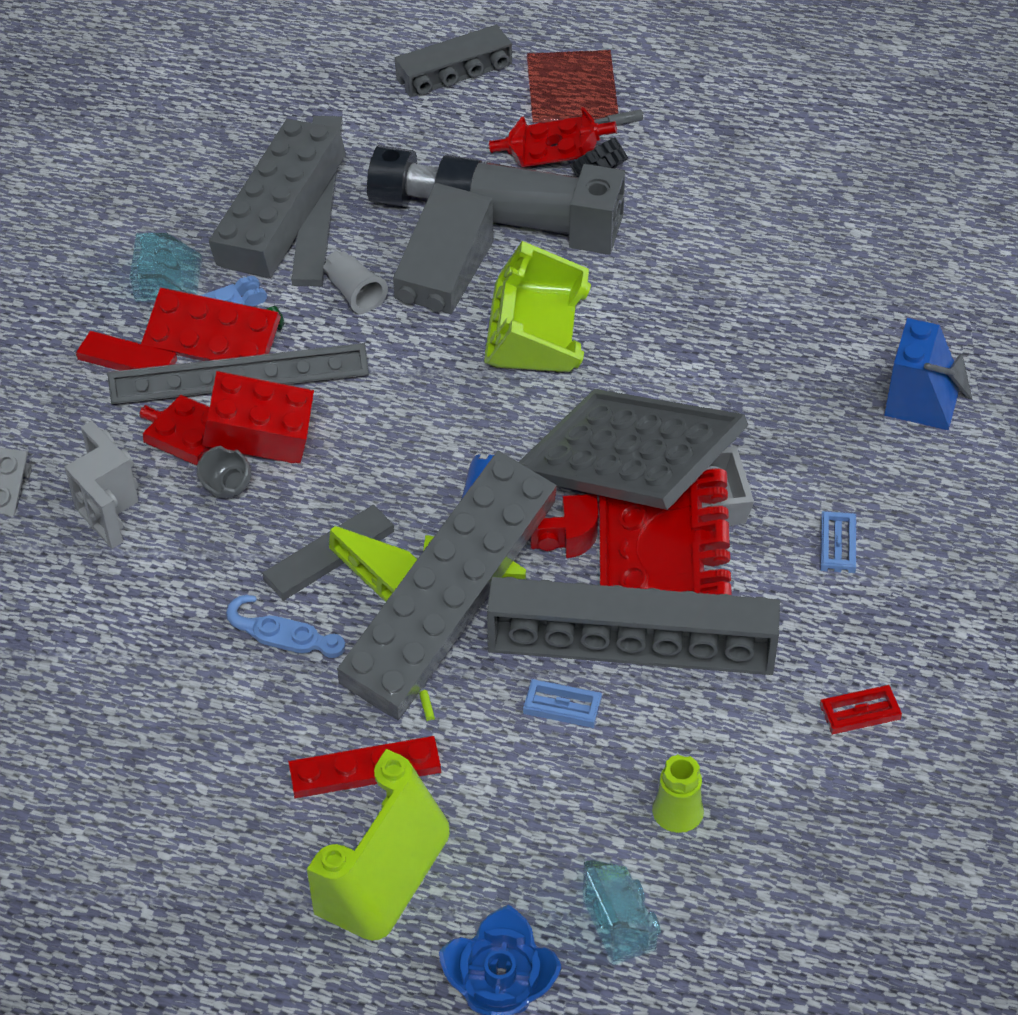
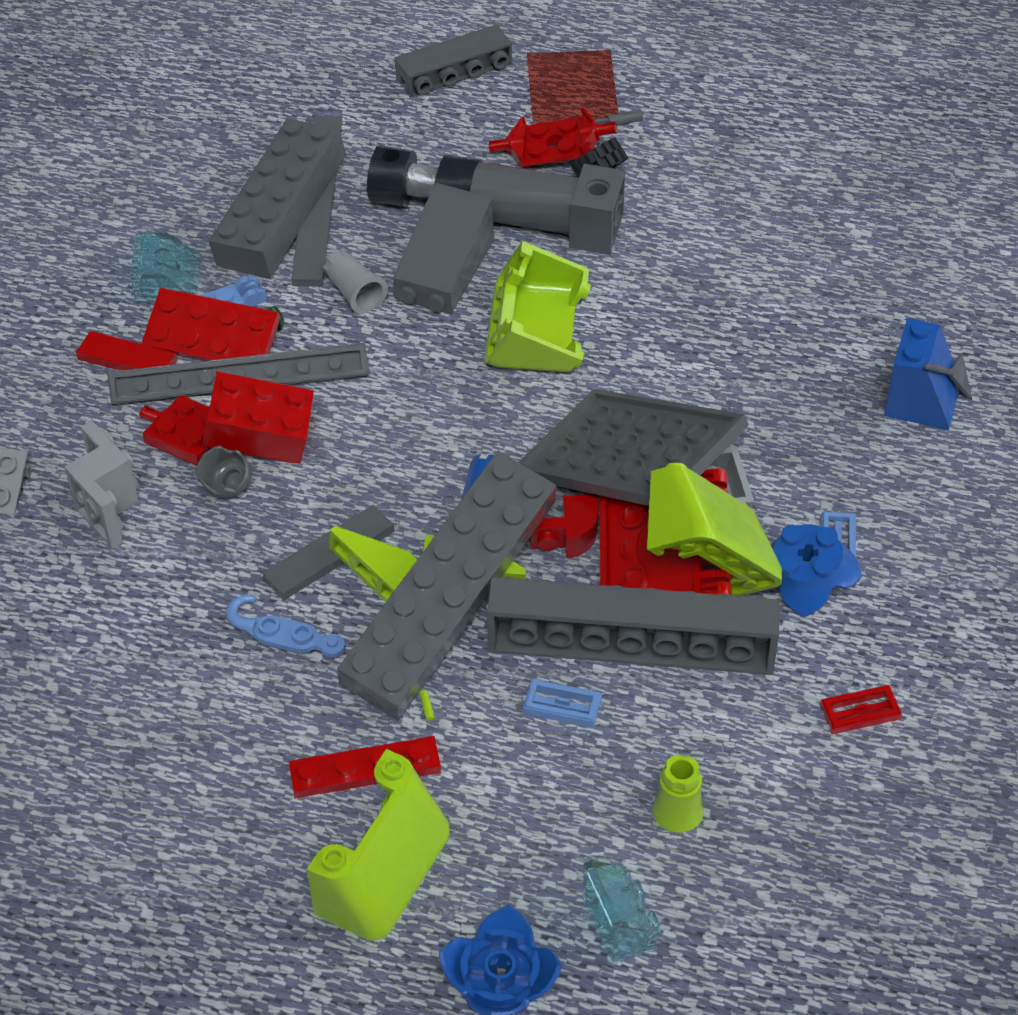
(710, 523): none -> lime windscreen
(809, 583): none -> blue brick

